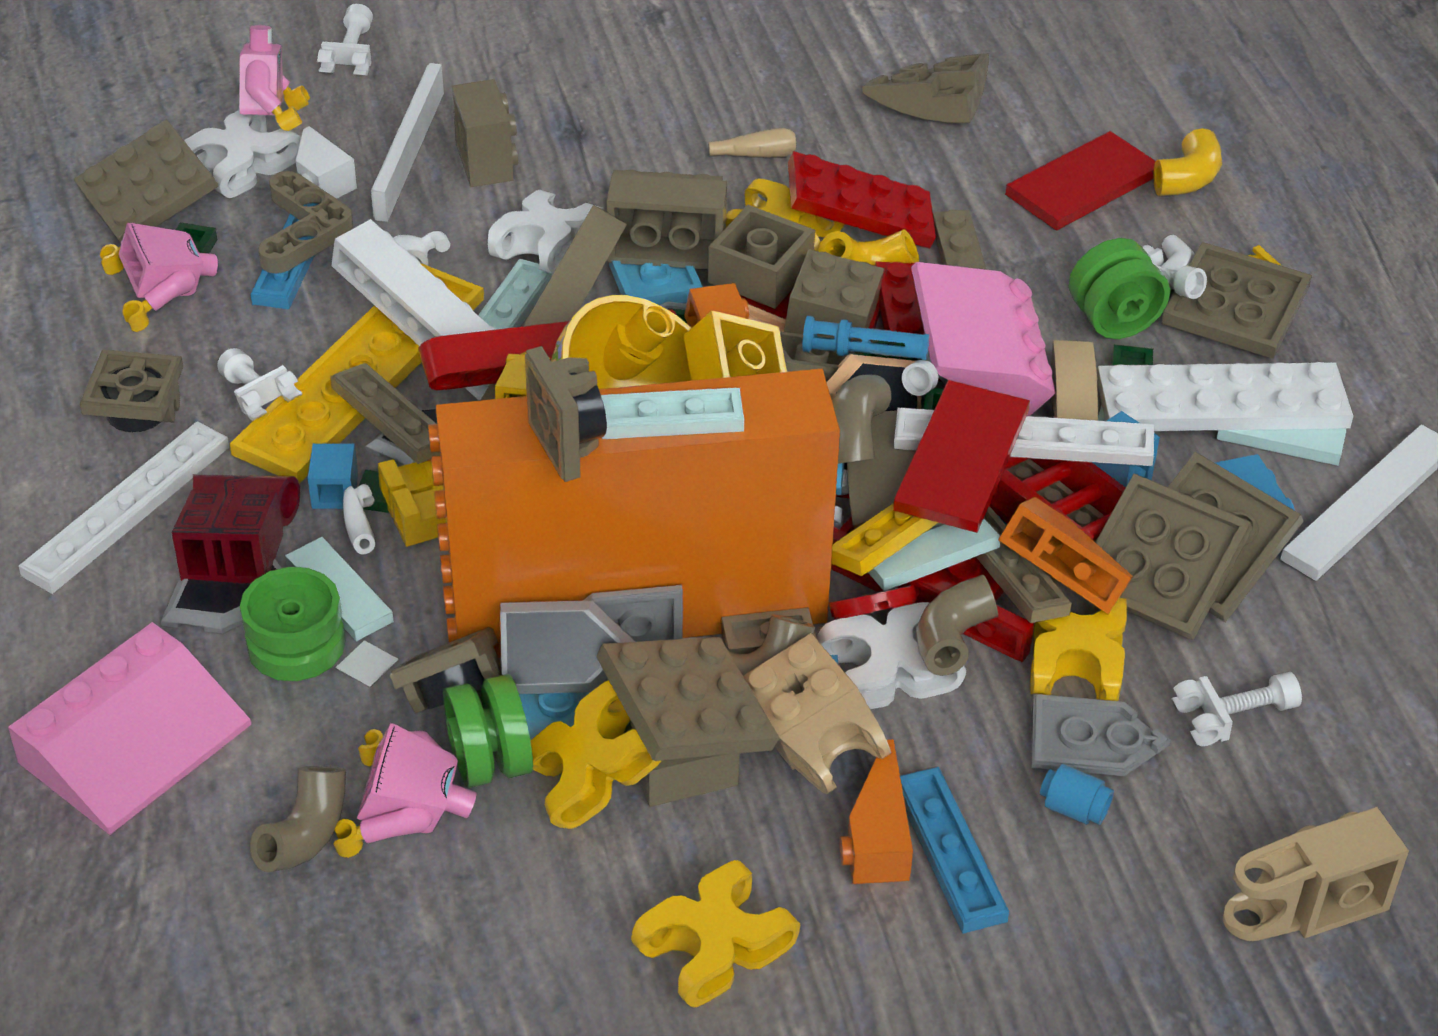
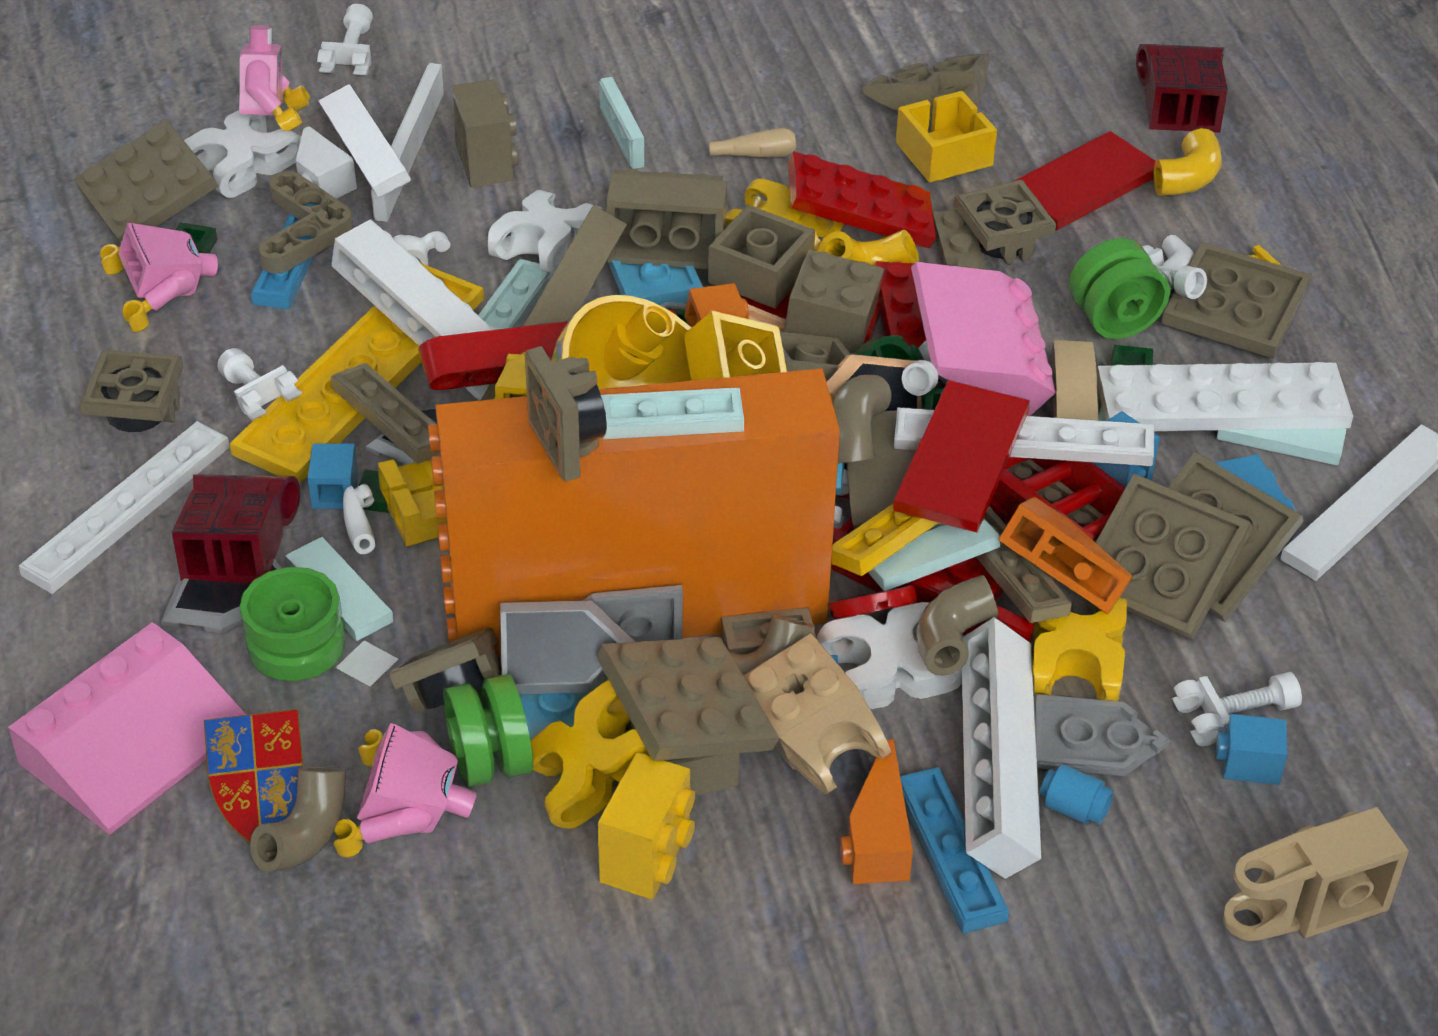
(254, 767): none -> shield
(364, 141): none -> white tile
(621, 122): none -> light aqua tile
(645, 826): none -> yellow brick
(715, 933): yellow piece -> none
(915, 344): dark azure pin -> none
(957, 141): none -> yellow piece
(1000, 750): none -> white brick
(1004, 220): none -> dark tan piece
(1183, 86): none -> dark red piece
(1253, 749): none -> dark azure brick

